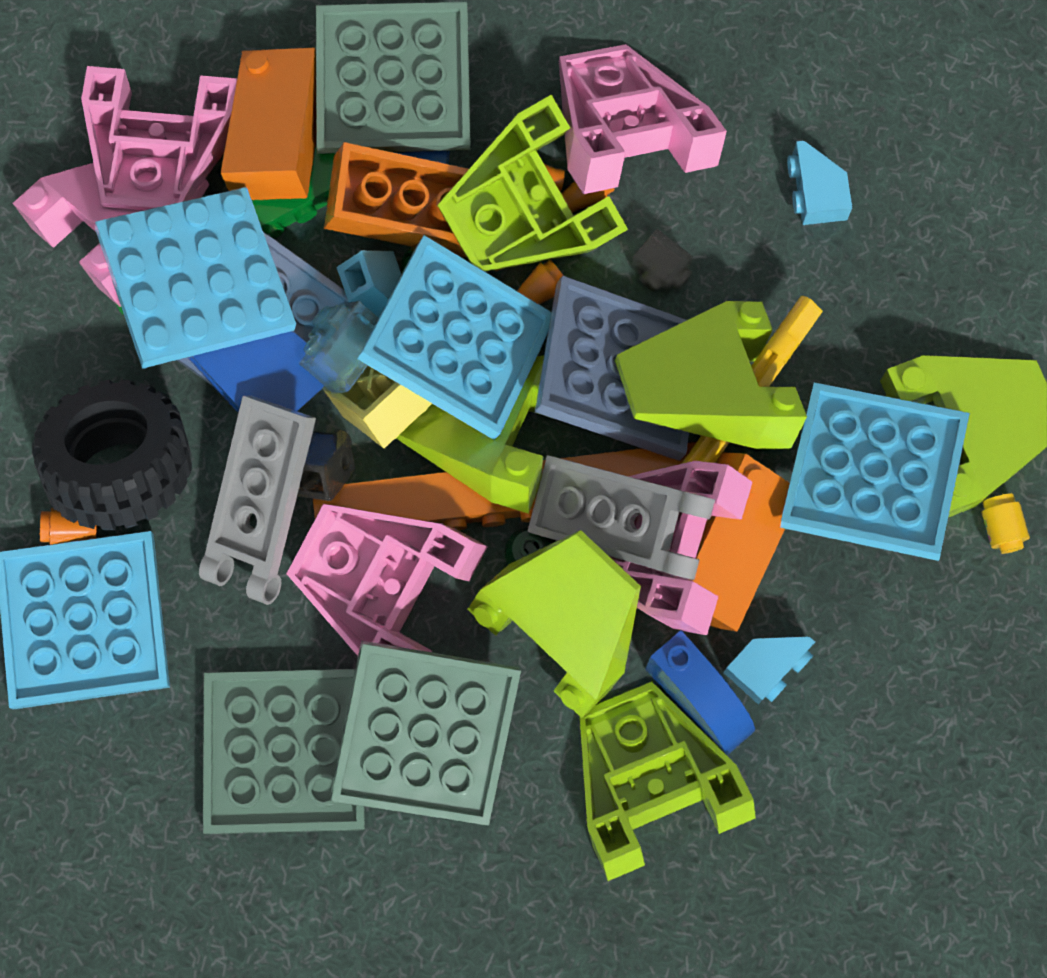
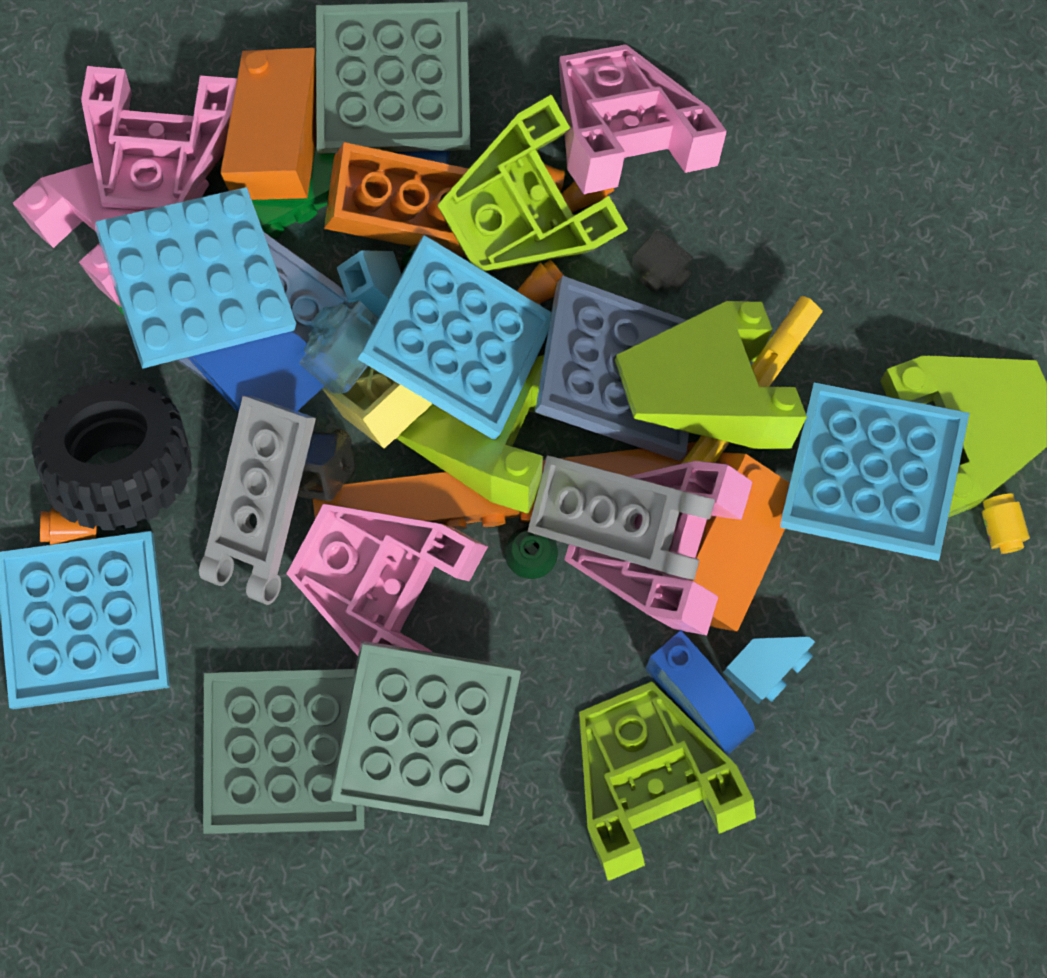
(573, 607): lime wedge -> none
(821, 186): medium azure slope -> none

